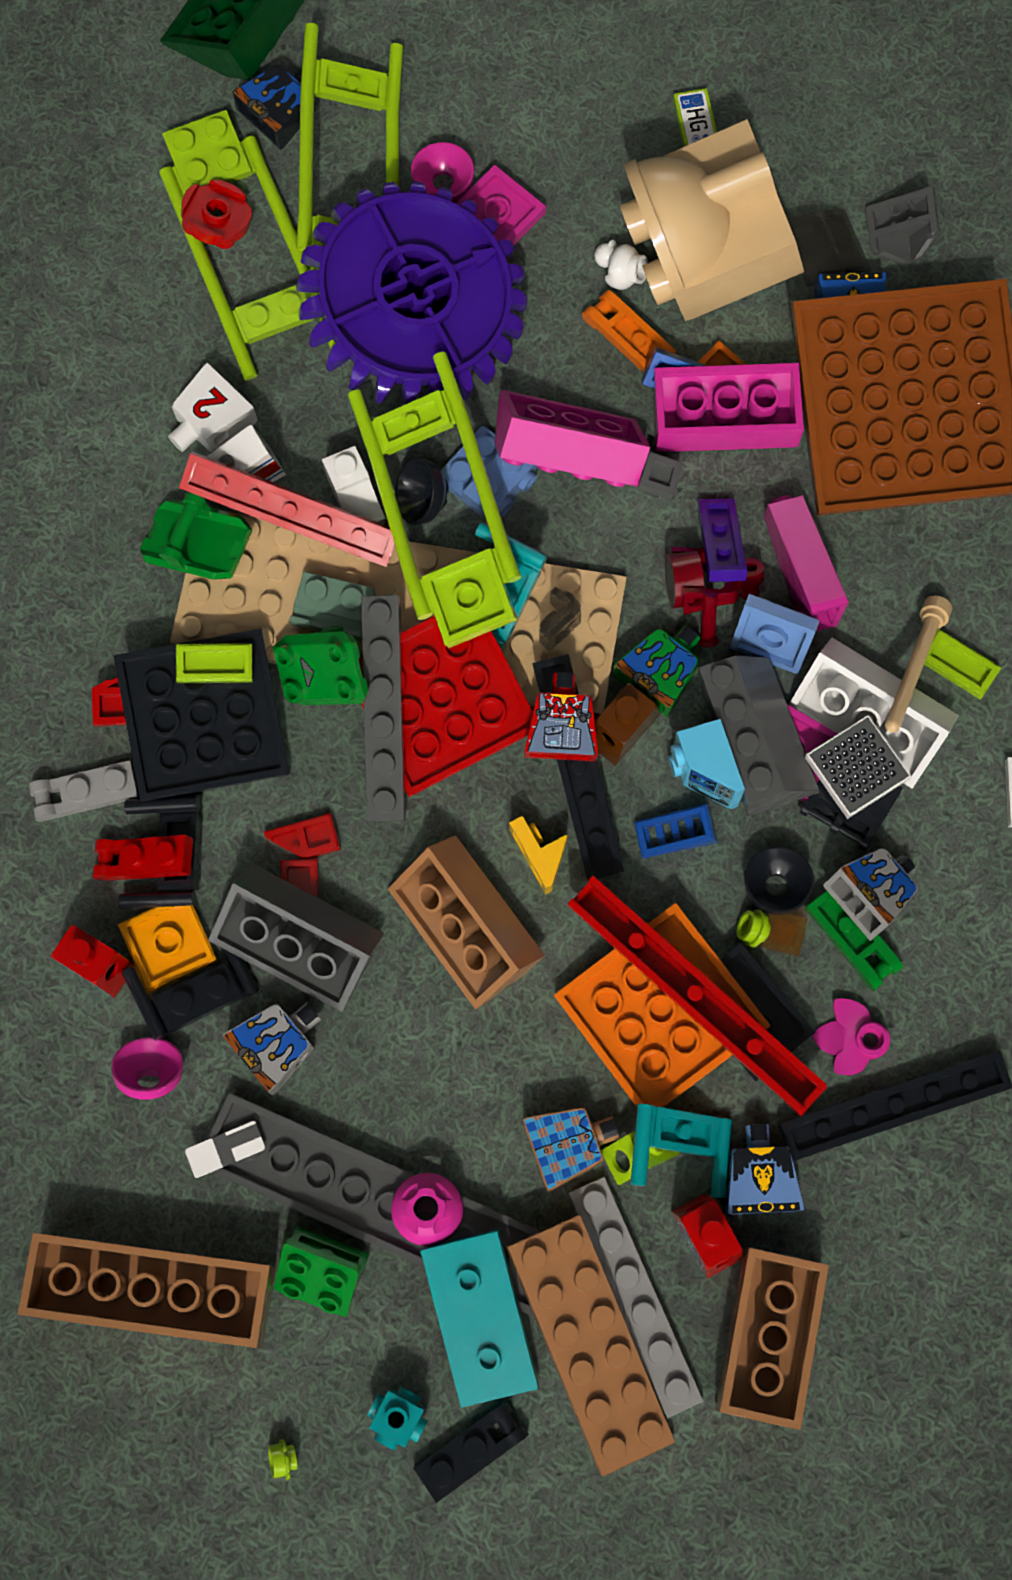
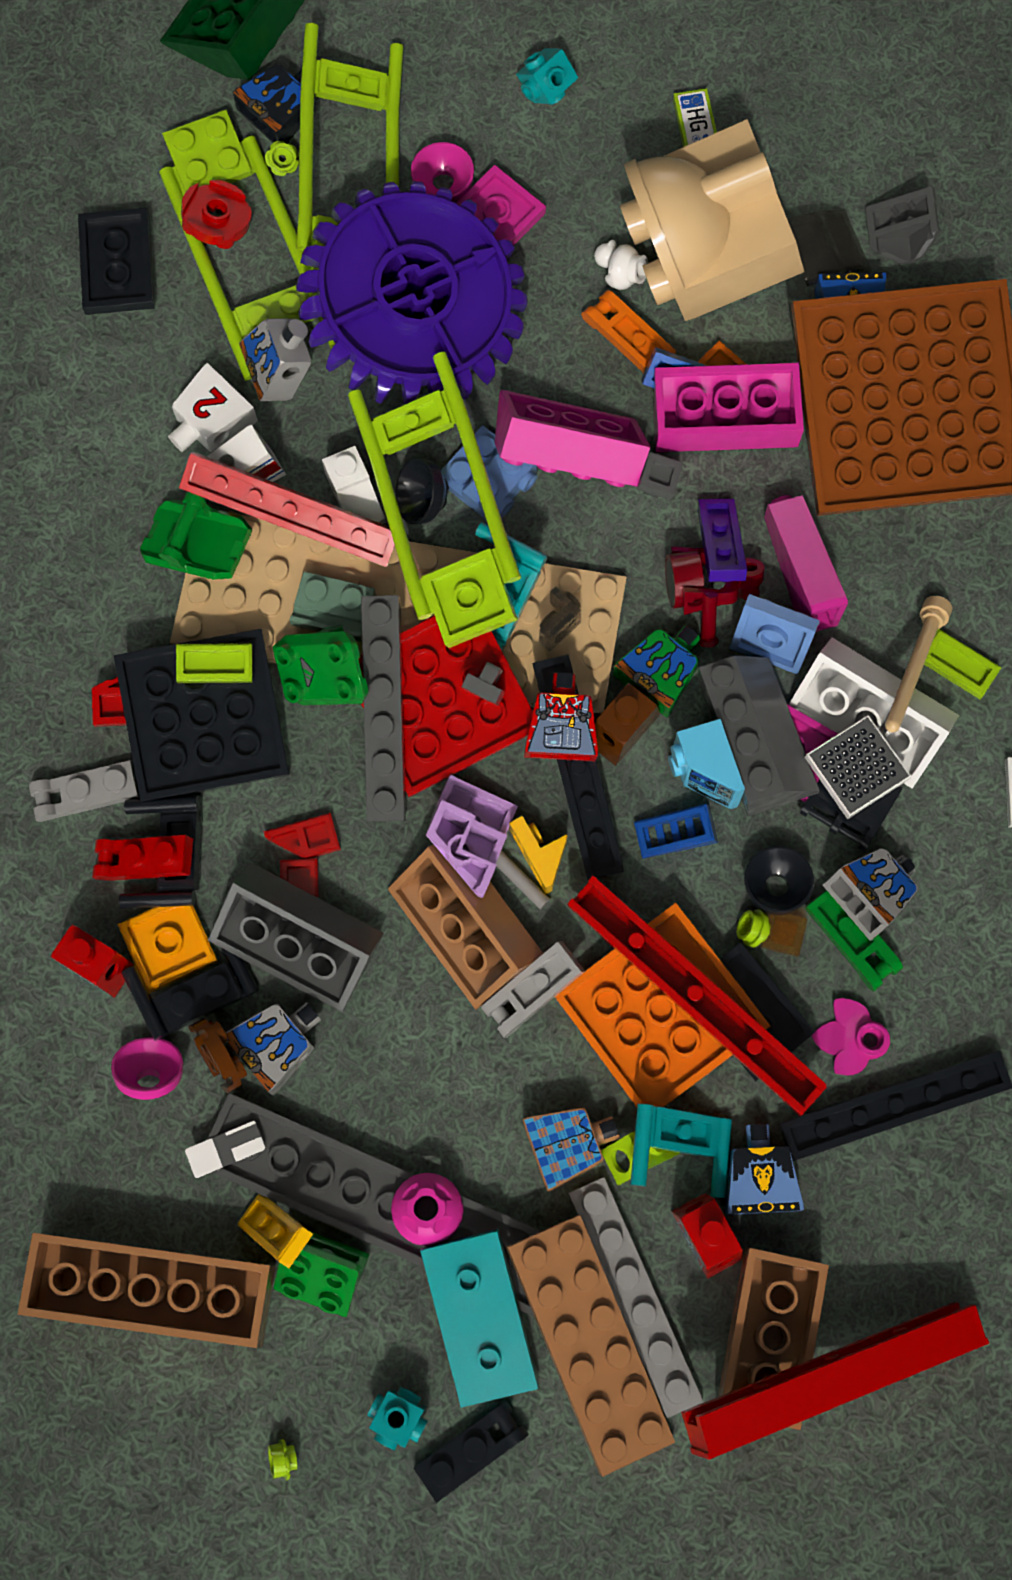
(116, 261): none -> black plate
(218, 1060): none -> reddish brown plate
(272, 158): none -> lime plate
(274, 1230): none -> yellow tile
(276, 357): none -> light grey torso
(470, 830): none -> lavender slope
(486, 684): none -> dark grey tile
(522, 881): none -> light grey piece
(533, 988): none -> light grey plate
(546, 76): none -> teal brick
(832, 1379): none -> red tile

